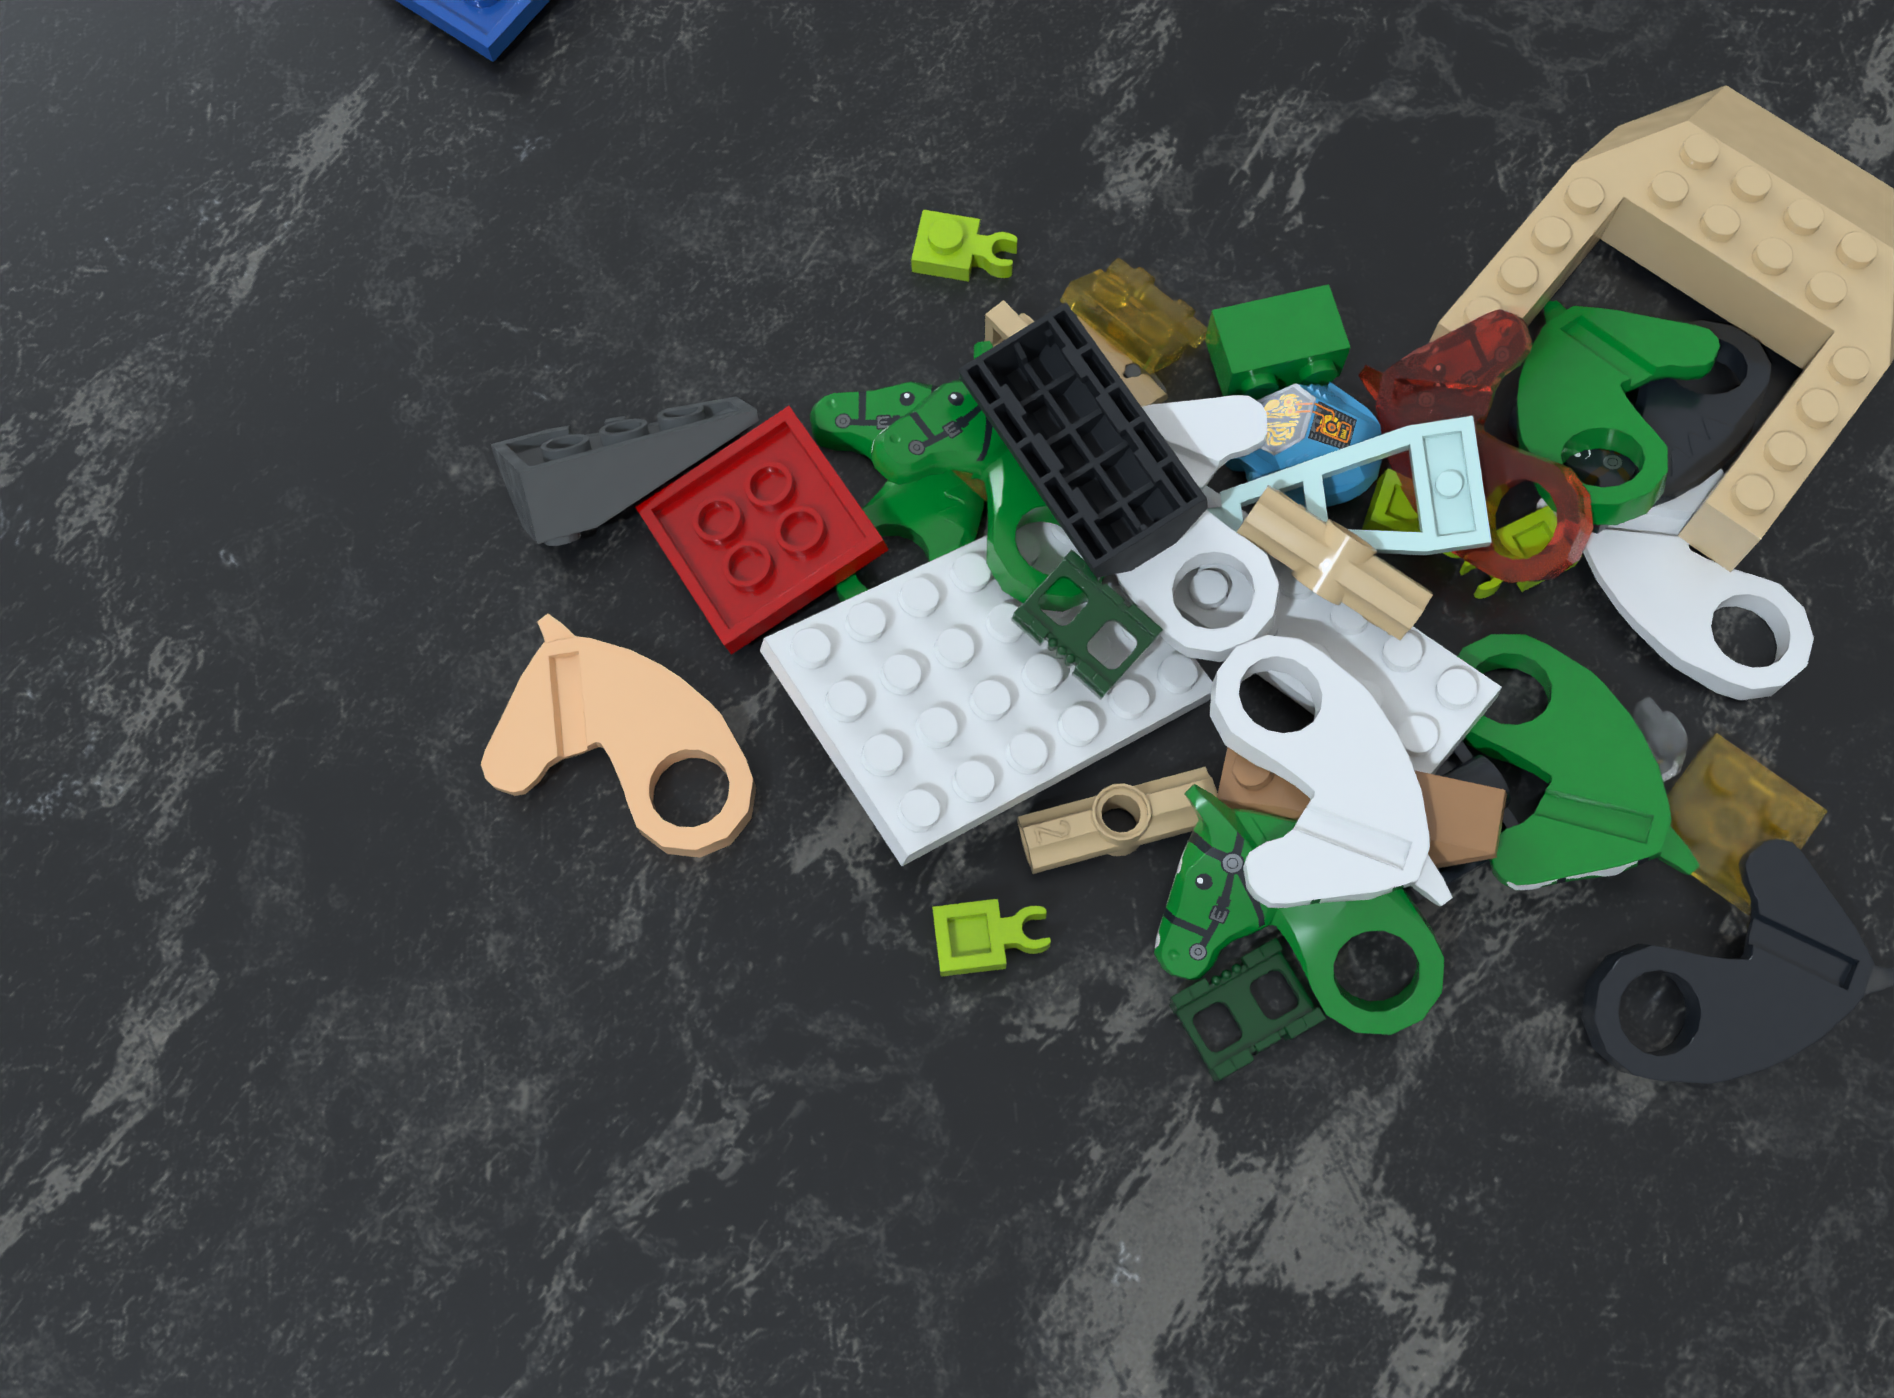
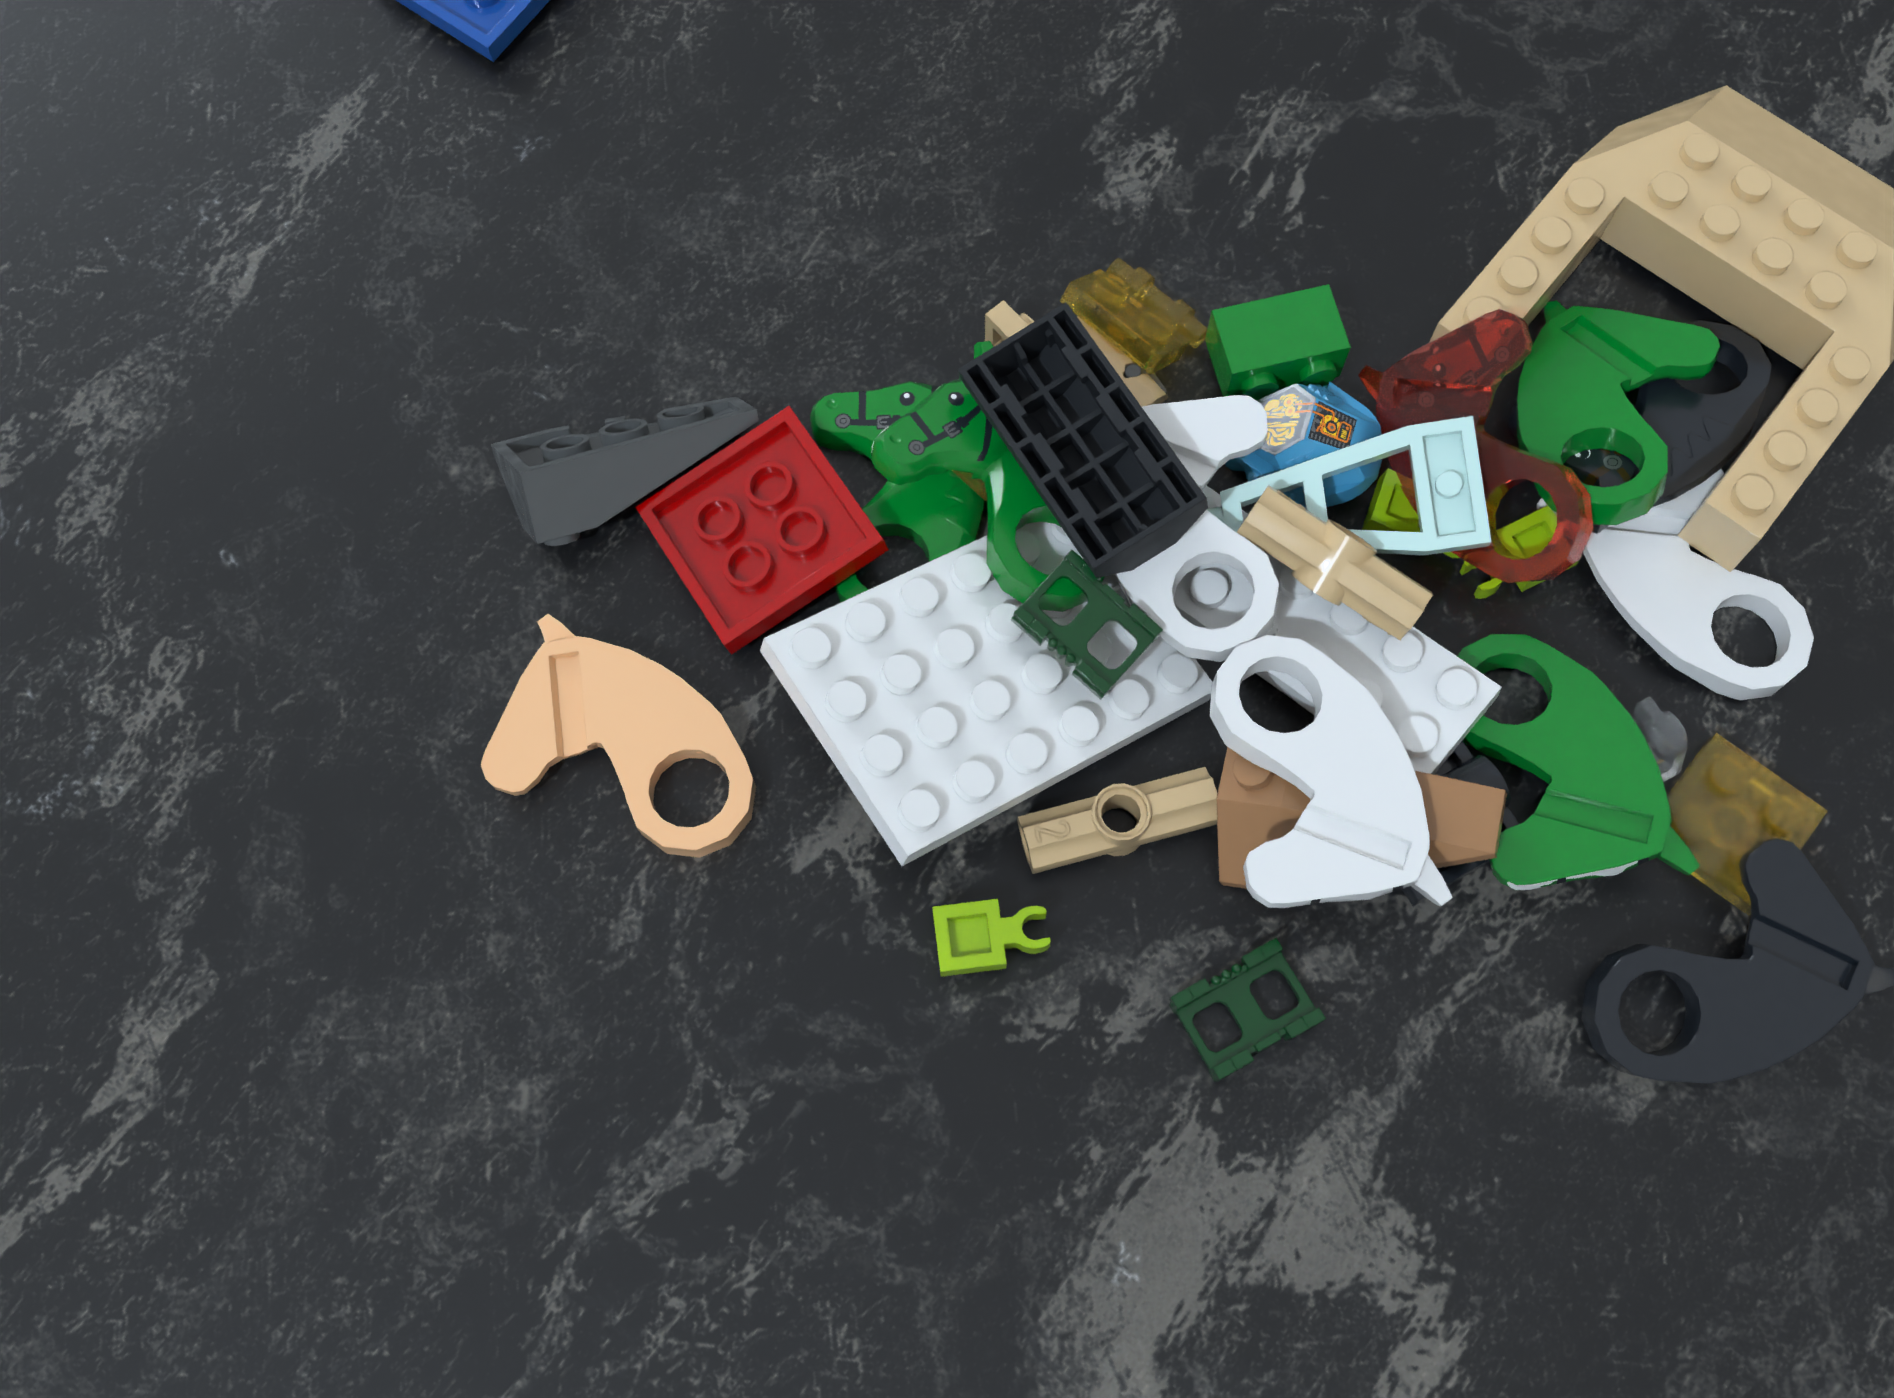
(952, 245): lime plate -> none
(1214, 908): green animal -> none

